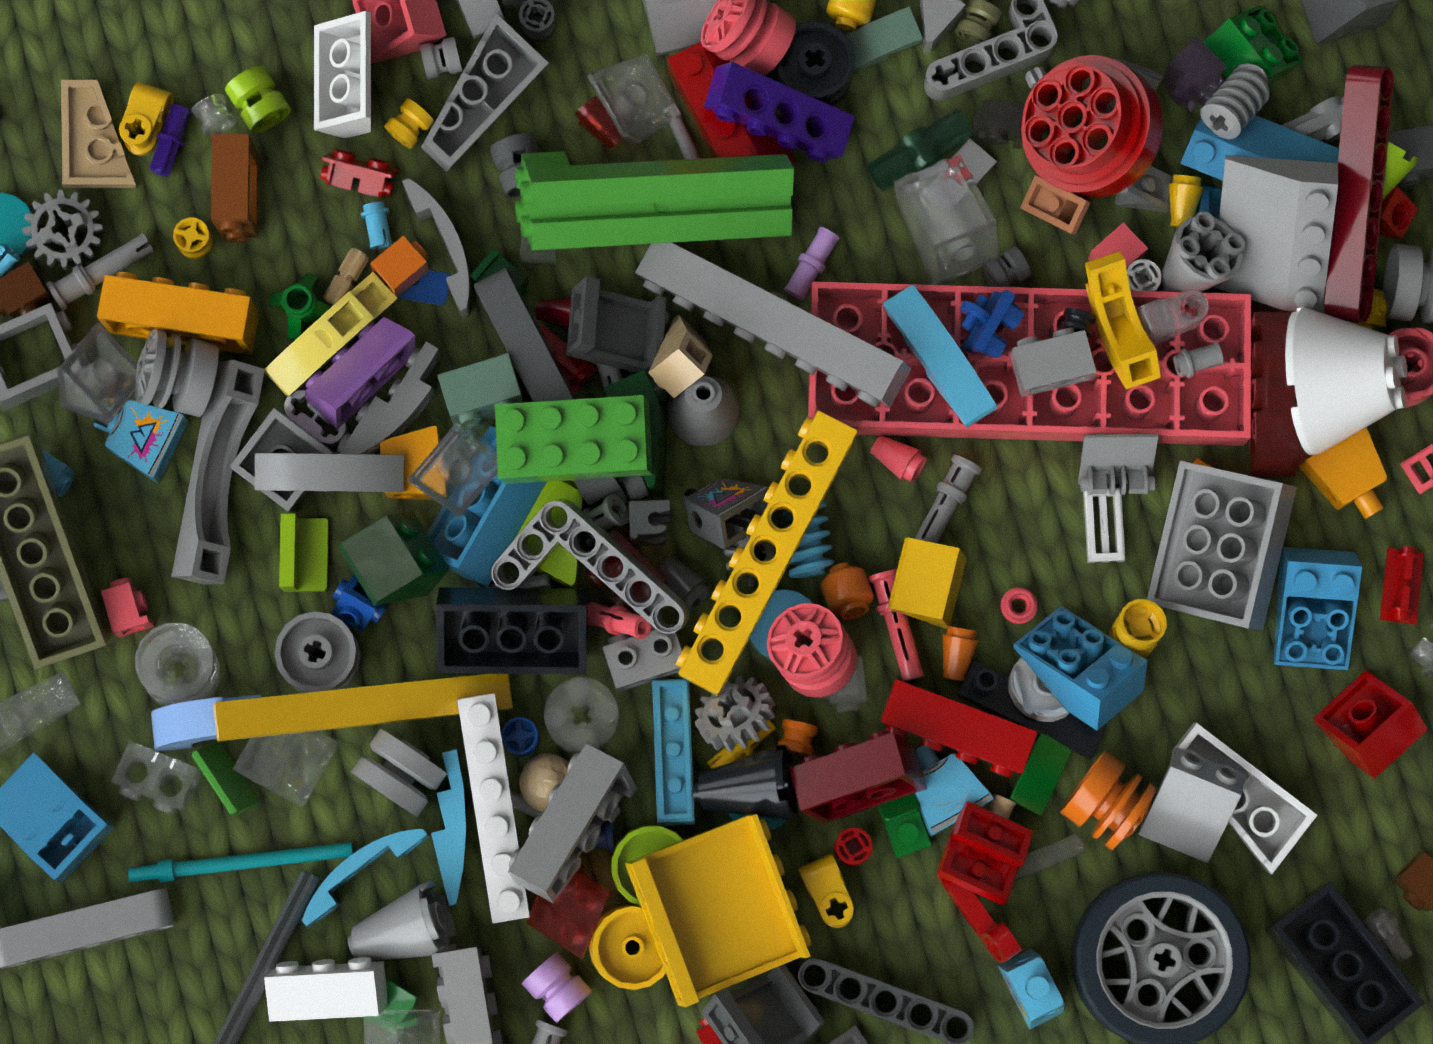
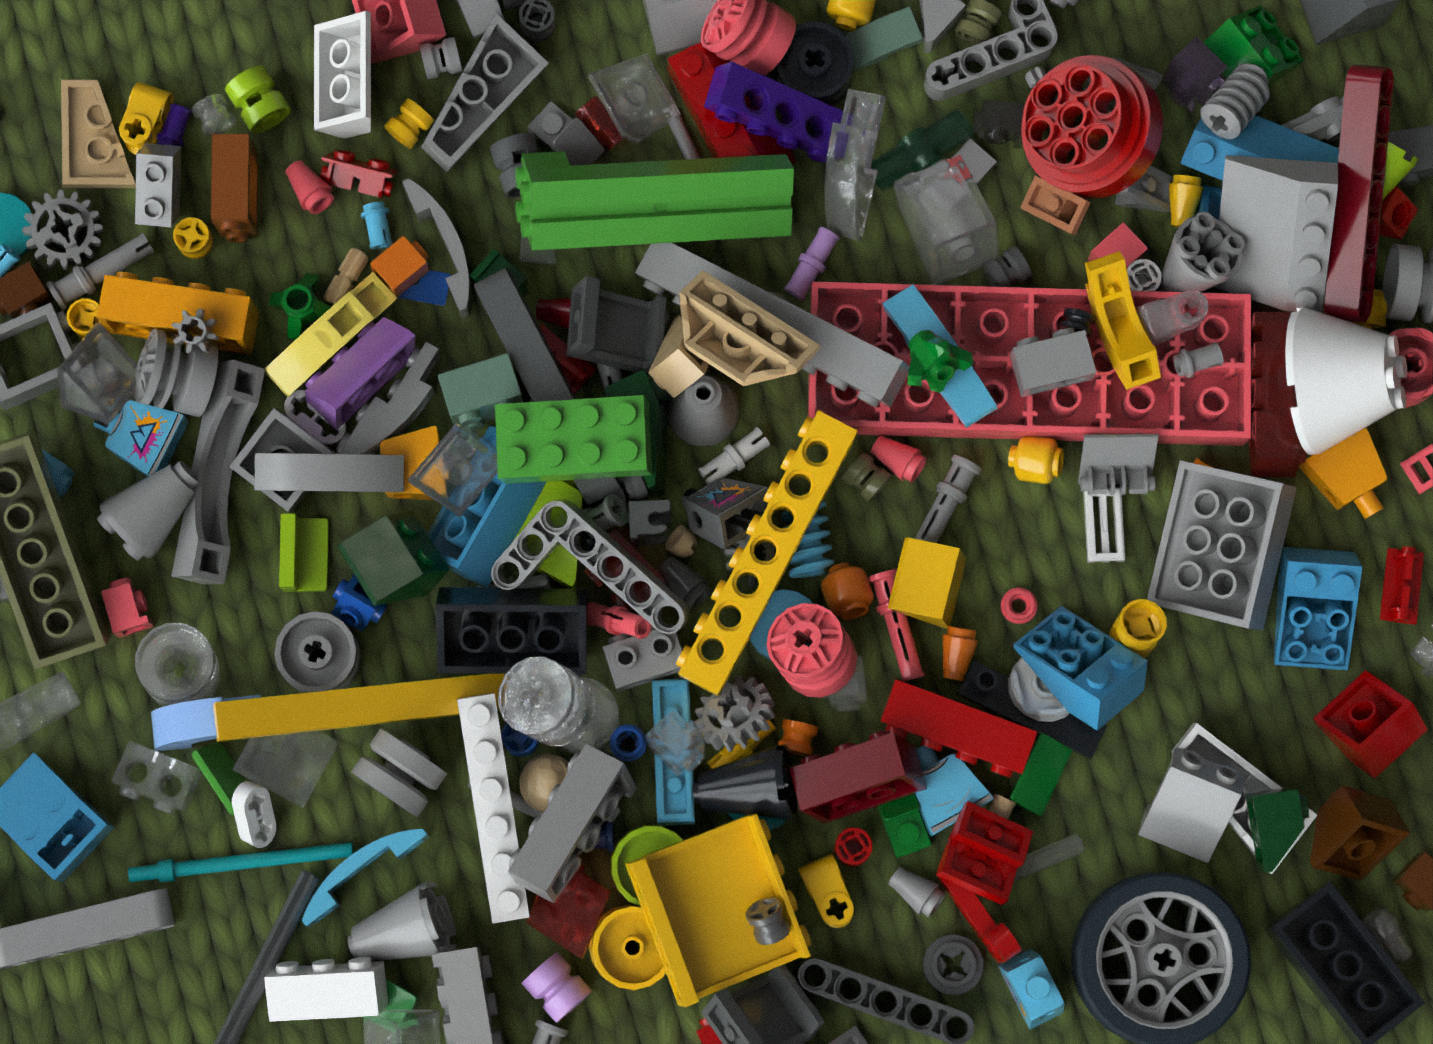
(82, 314): none -> yellow wheel
(149, 509): none -> light grey cone
(158, 185): none -> light grey brick
(192, 321): none -> light grey gear
(259, 811): none -> white beam
(309, 188): none -> coral cone
(451, 841): medium azure slope -> none
(560, 712): none -> clear wheel
(562, 133): none -> light grey slope
(624, 733): none -> blue cone
(677, 742): none -> clear brick
(681, 541): none -> tan hinge
(734, 456): none -> white pin
(739, 334): none -> tan wedge
(768, 921): none -> flat silver wheel
(848, 164): none -> clear slope
(861, 470): none -> olive wheel
(917, 891): none -> light grey cone
(935, 360): none -> green rock
(971, 964): none -> dark grey gear
(984, 318): blue hips -> none
(1036, 459): none -> yellow head
(1109, 800): orange wheel -> none
(1275, 823): none -> dark green slope
(1355, 833): none -> reddish brown slope

